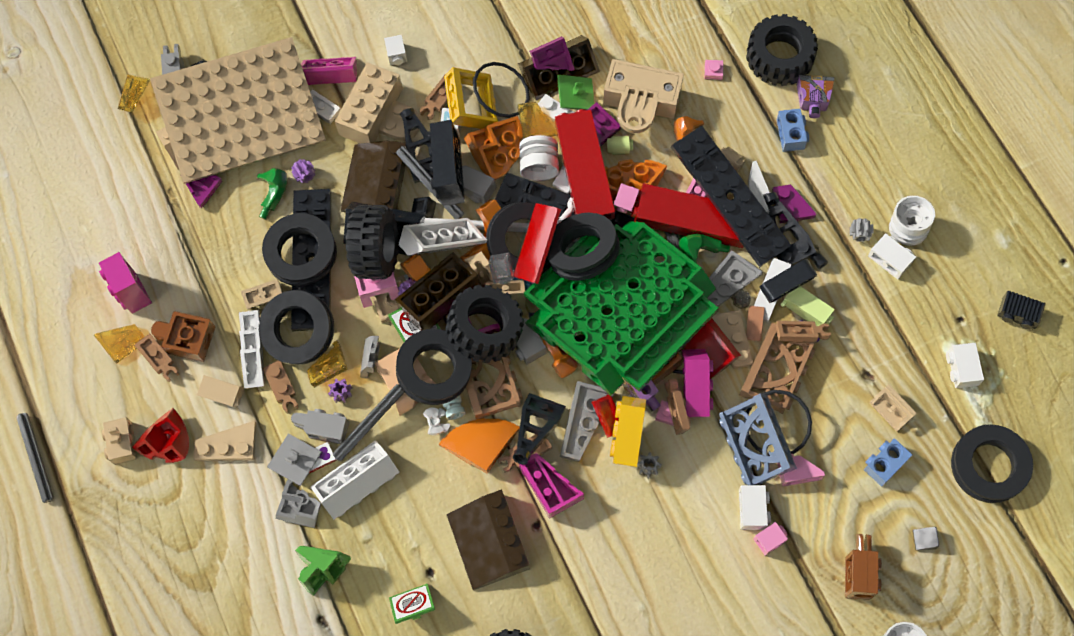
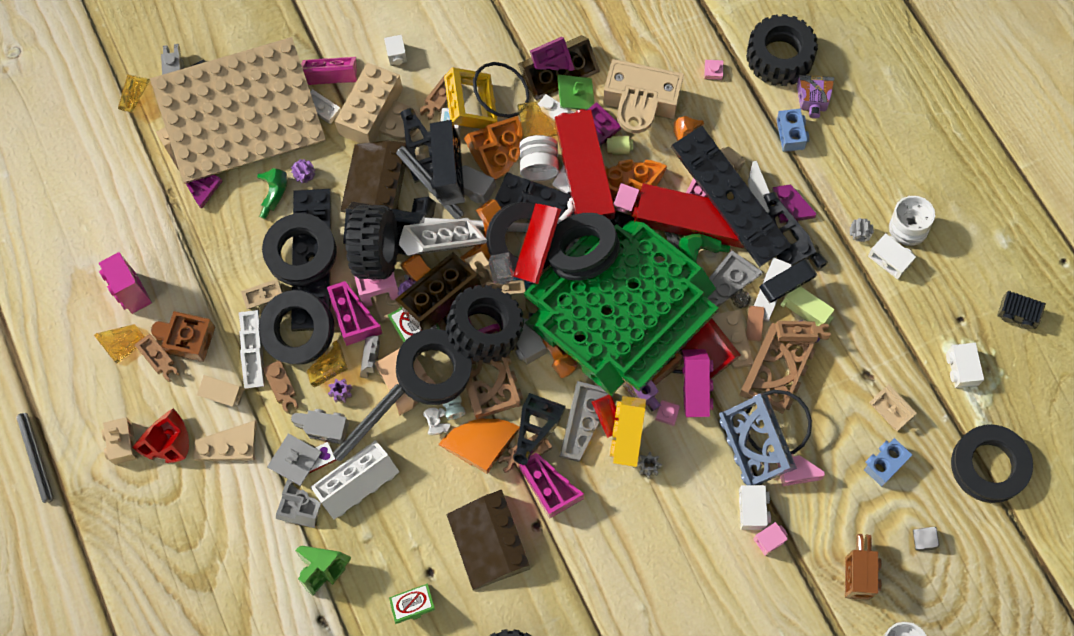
(353, 317): none -> dark pink wedge
(677, 407): medium nougat plate -> none

